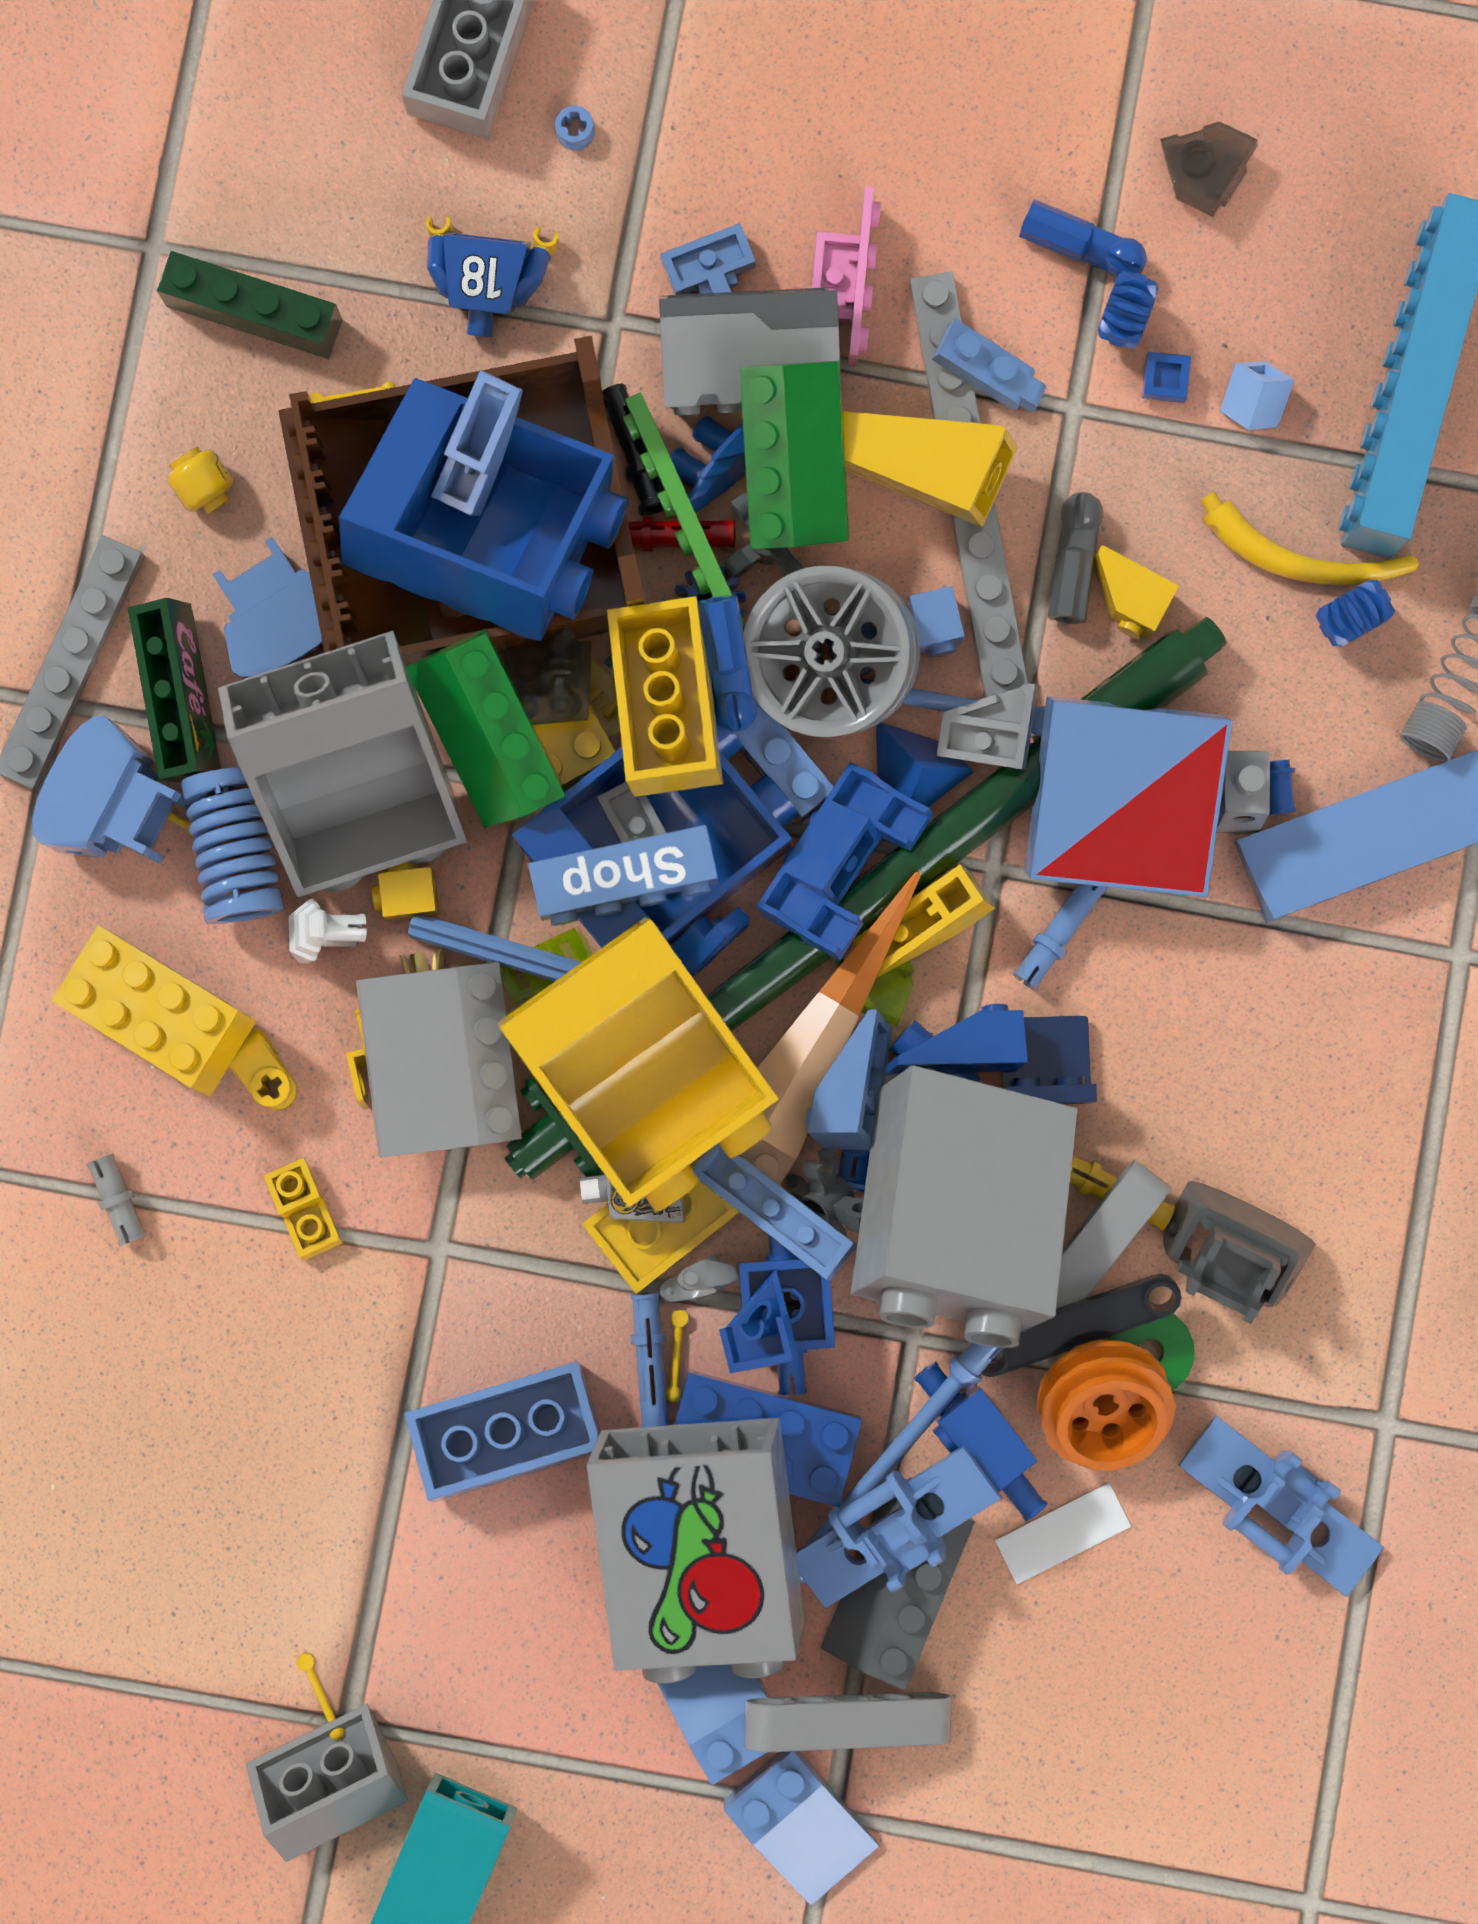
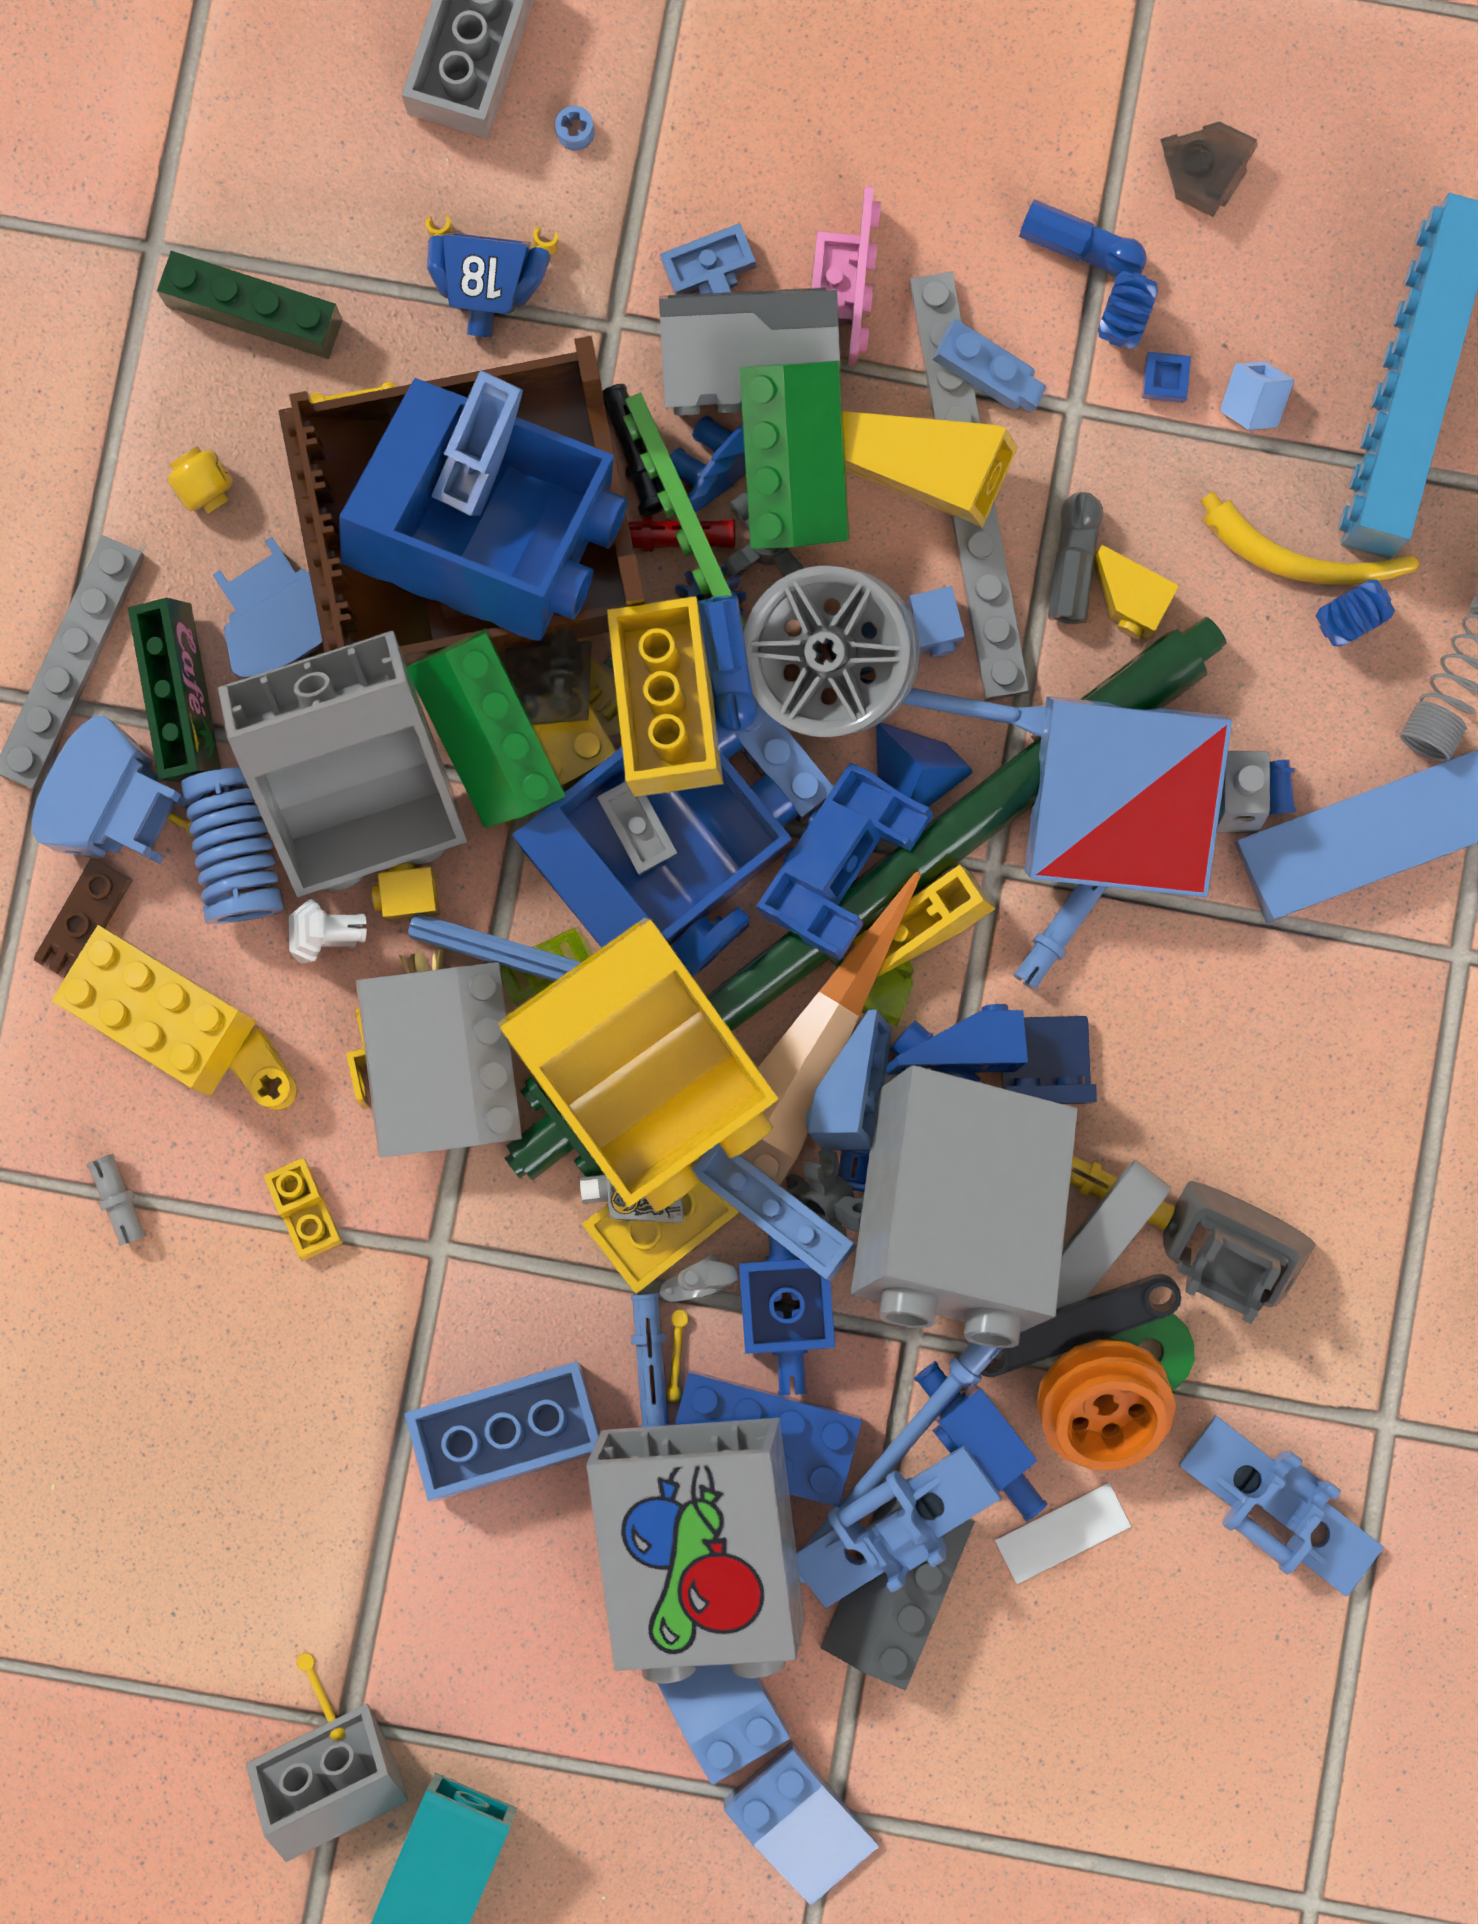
(88, 905): none -> reddish brown hinge
(623, 874): medium blue brick -> none
(760, 1331): blue slope -> none
(847, 1721): light grey beam -> none
(992, 729): light grey wing -> none

